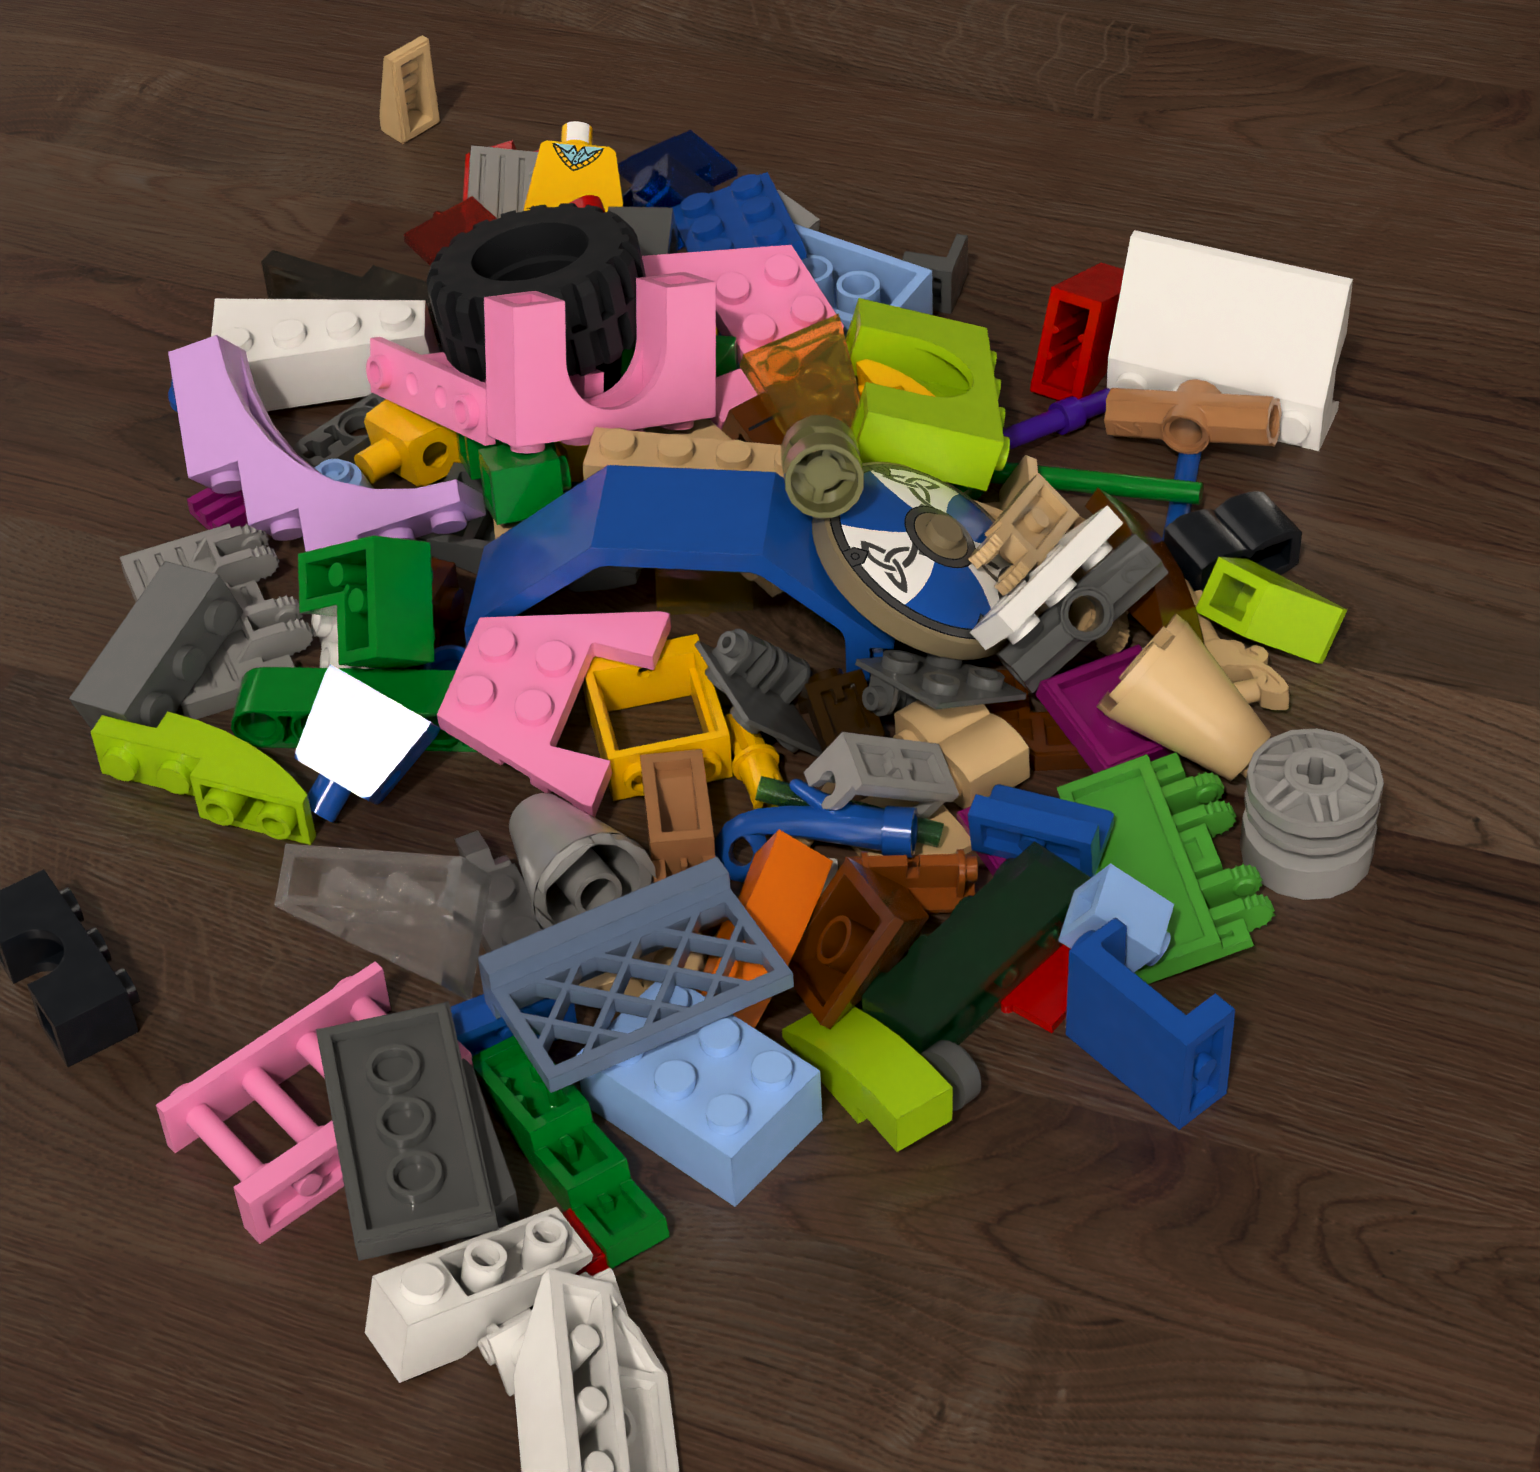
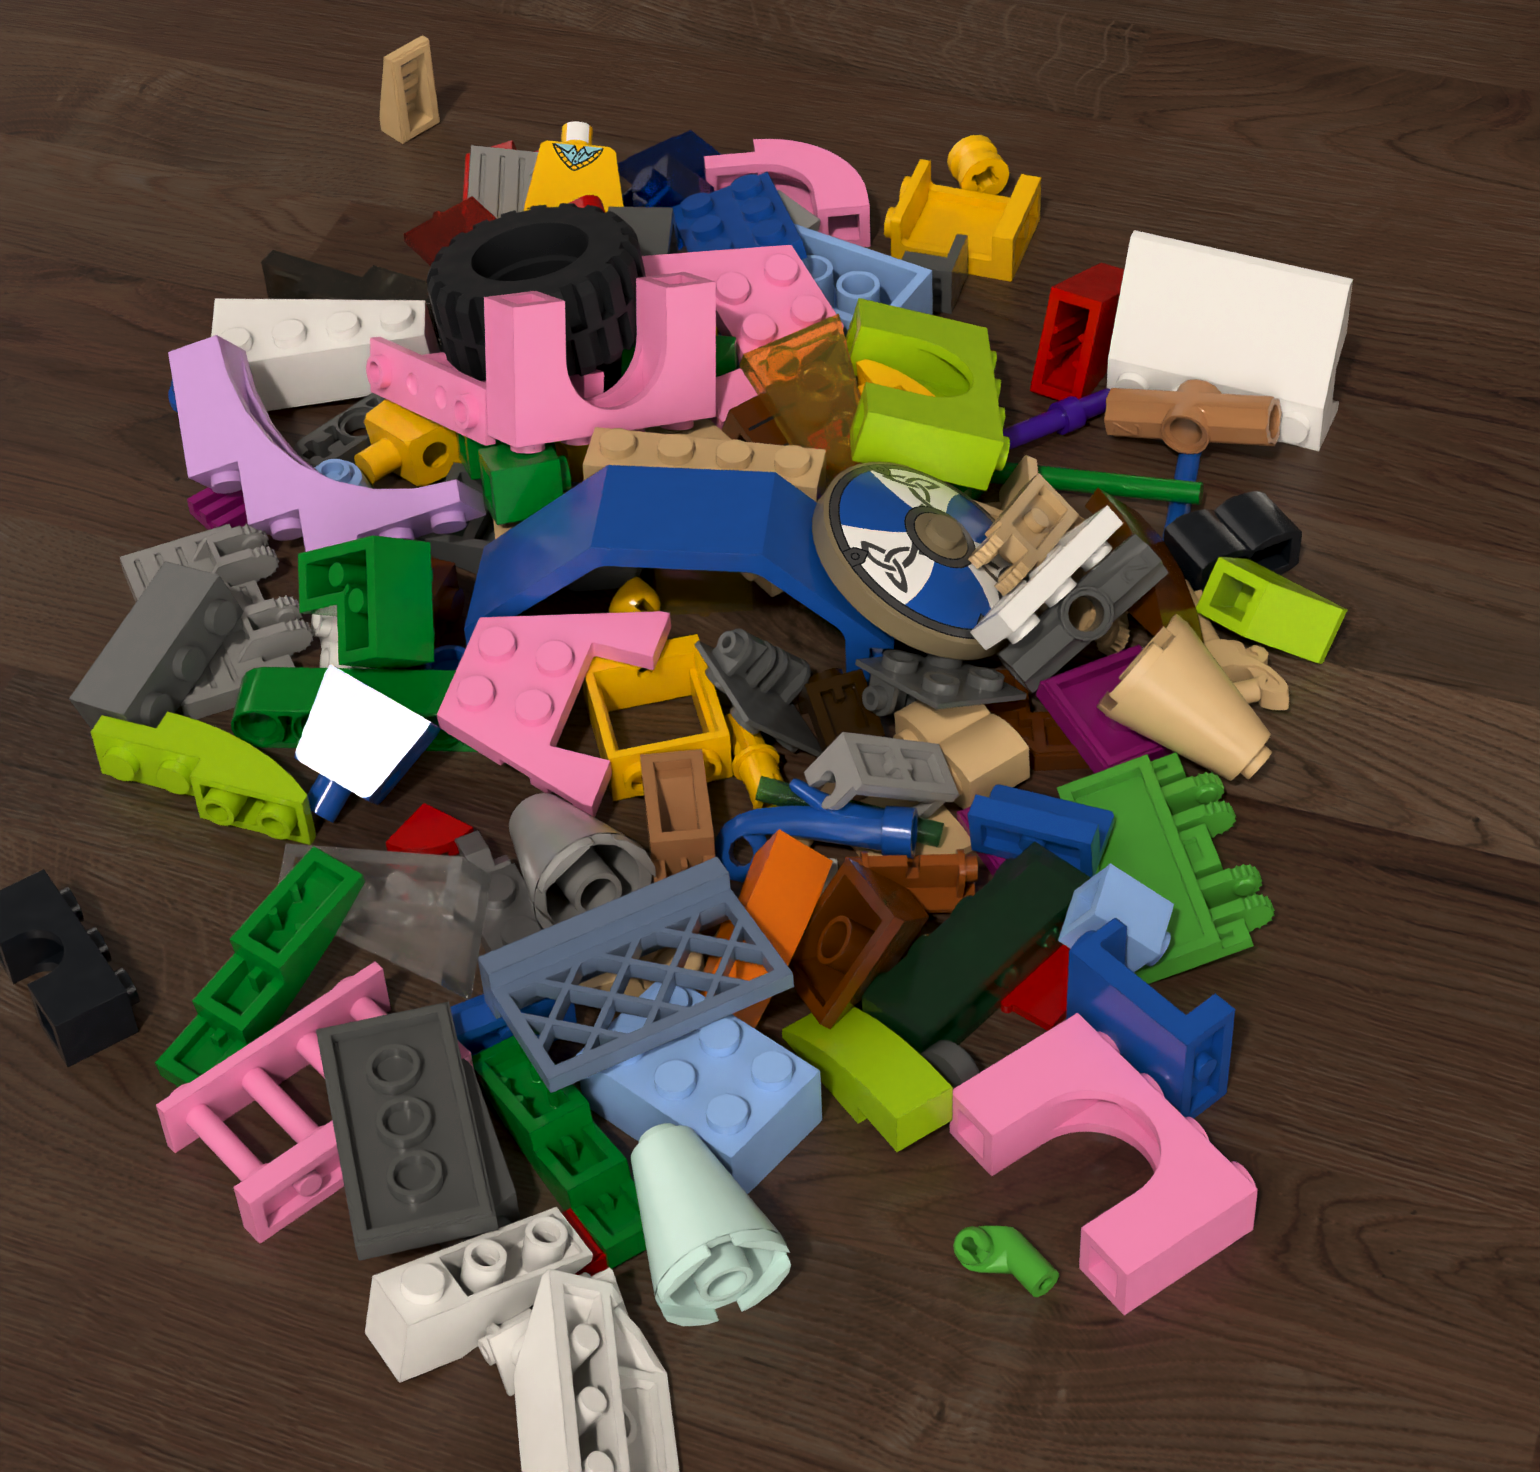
(269, 965): none -> green slope
(428, 833): none -> red tile
(635, 597): none -> yellow hinge
(701, 1230): none -> light aqua cone
(808, 176): none -> bright pink arch
(828, 479): olive wheel -> none
(978, 165): none -> yellow wheel
(995, 225): none -> yellow panel
(1005, 1252): none -> bright green arm
(1082, 1083): none -> bright pink arch
(1311, 813): light grey wheel -> none

